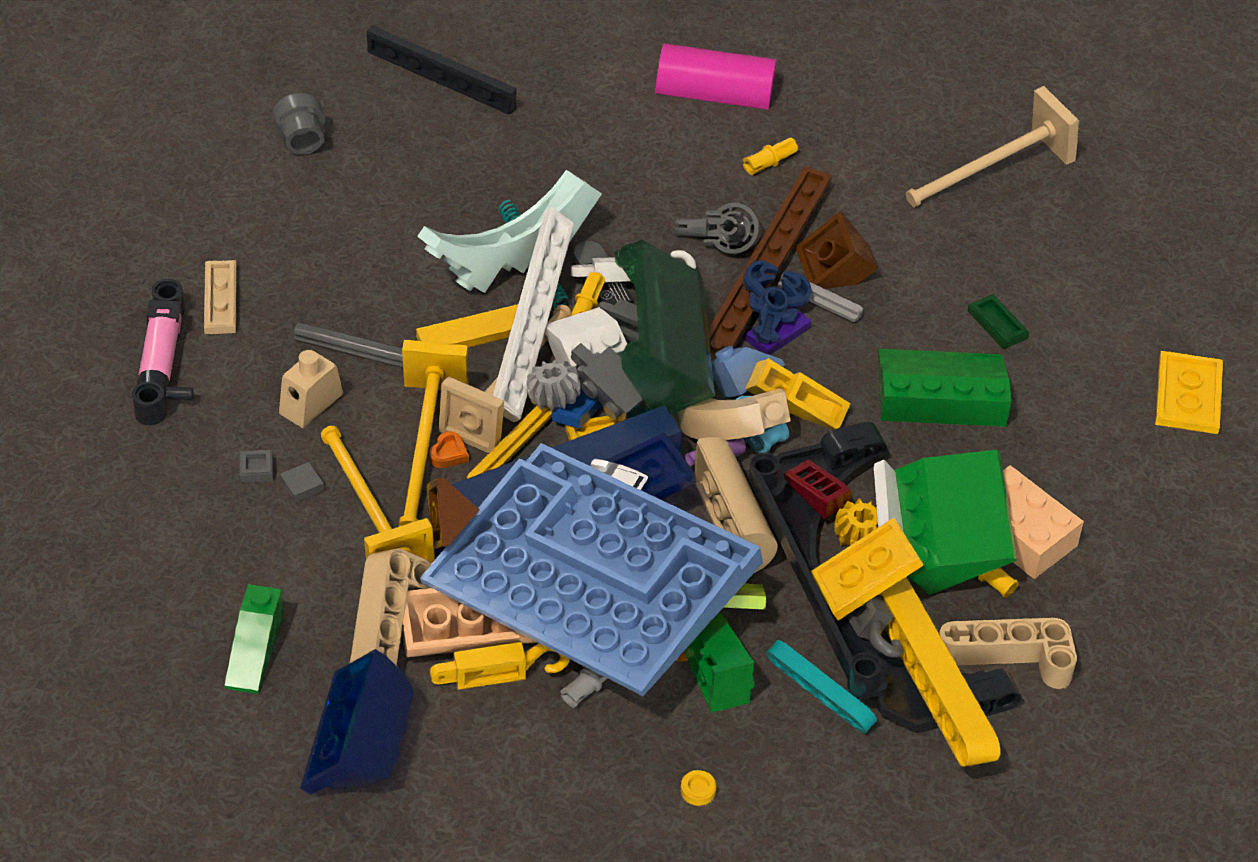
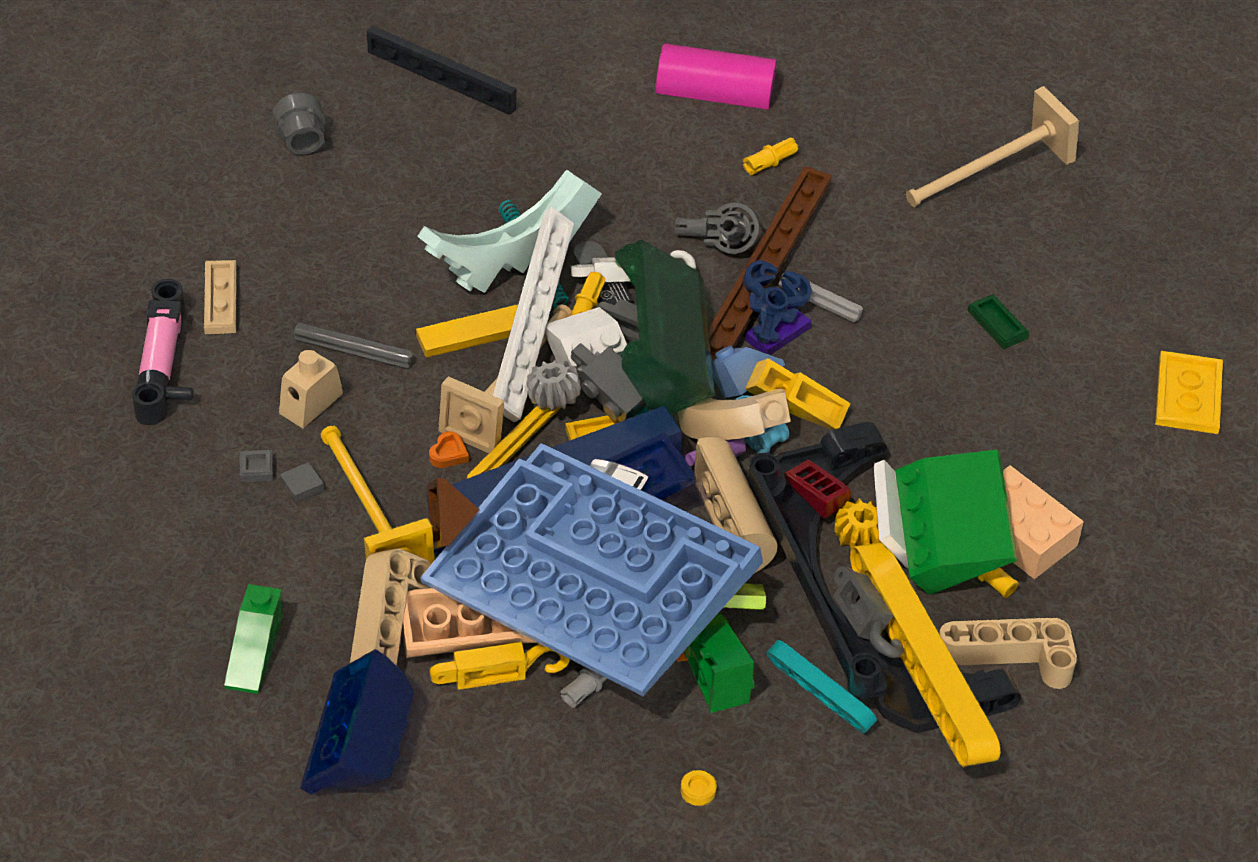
(427, 367): yellow tile -> none
(577, 413): blue tile -> none
(836, 254): reddish brown slope -> none
(866, 568): yellow tile -> none
(943, 387): green slope -> none

